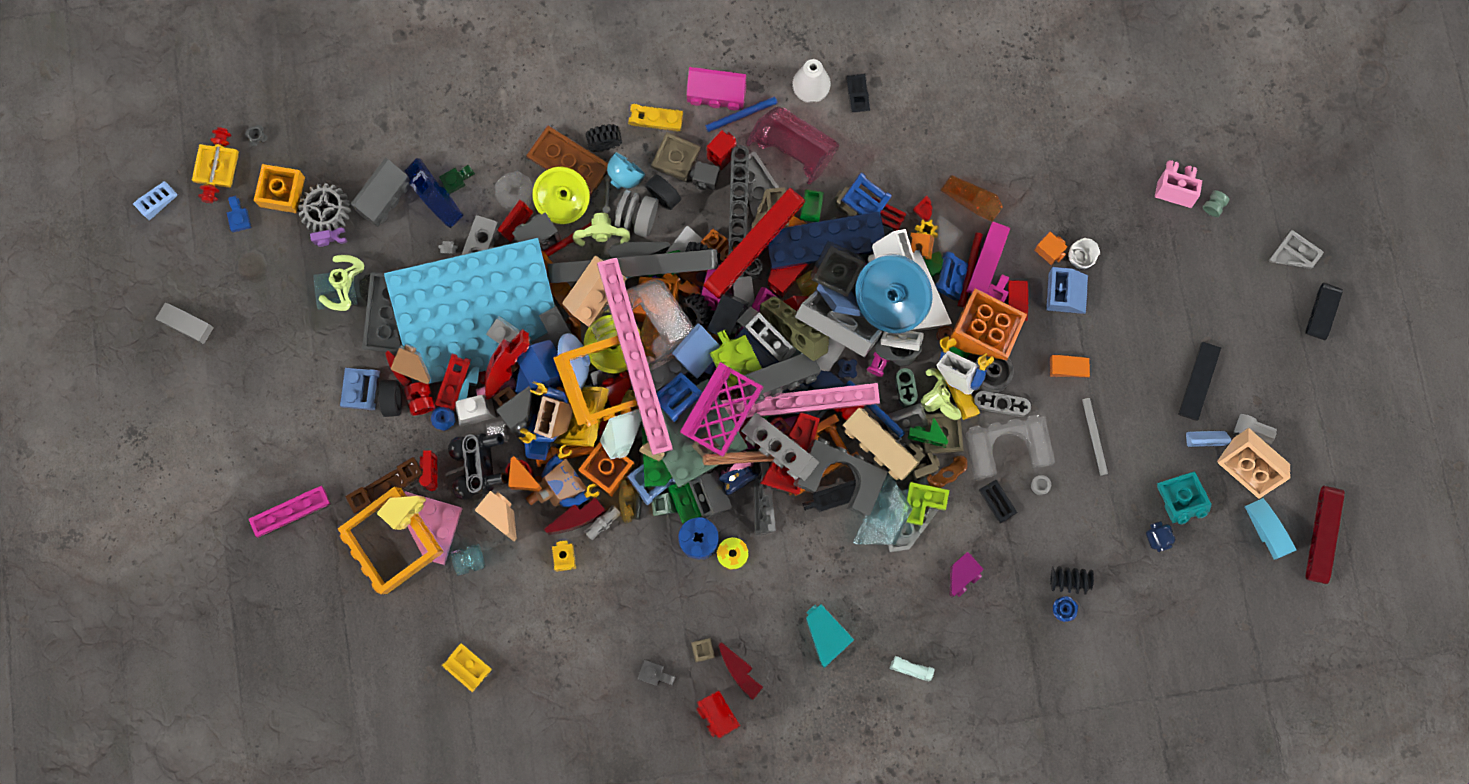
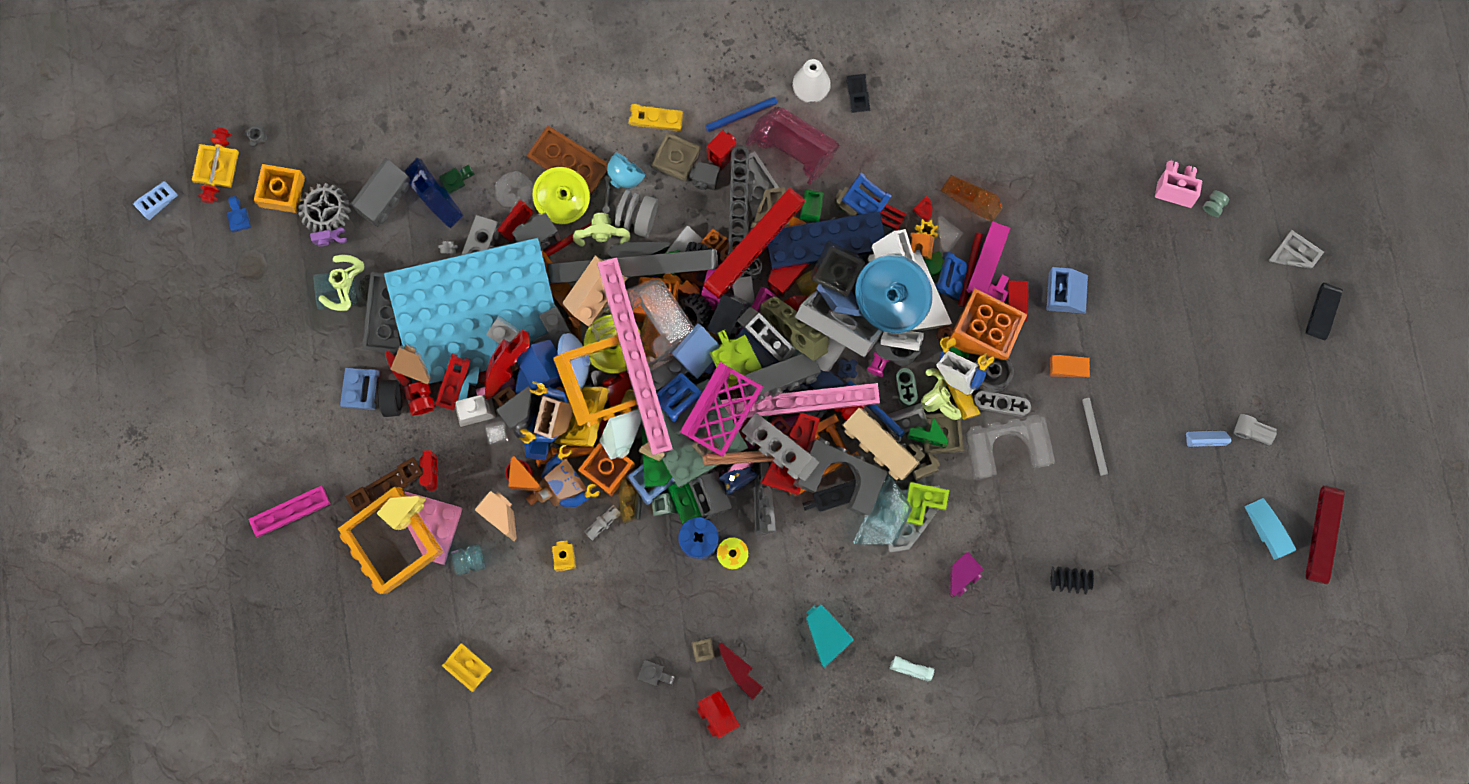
(184, 323): light grey slope -> none
(447, 422): blue plate -> none
(478, 465): black piece -> none
(576, 518): dark red slope -> none
(603, 137): black tyre -> none
(663, 191): black tyre -> none
(716, 88): dark pink slope -> none
(957, 467): dark orange piece -> none
(988, 487): black tile -> none
(1041, 485): light grey tile -> none
(1051, 248): orange brick -> none
(1071, 611): blue plate -> none
(1083, 253): white hair -> none
(1160, 536): dark blue head -> none
(1184, 498): teal plate -> none
(1199, 381): black tile -> none
(1254, 463): light nougat slope -> none

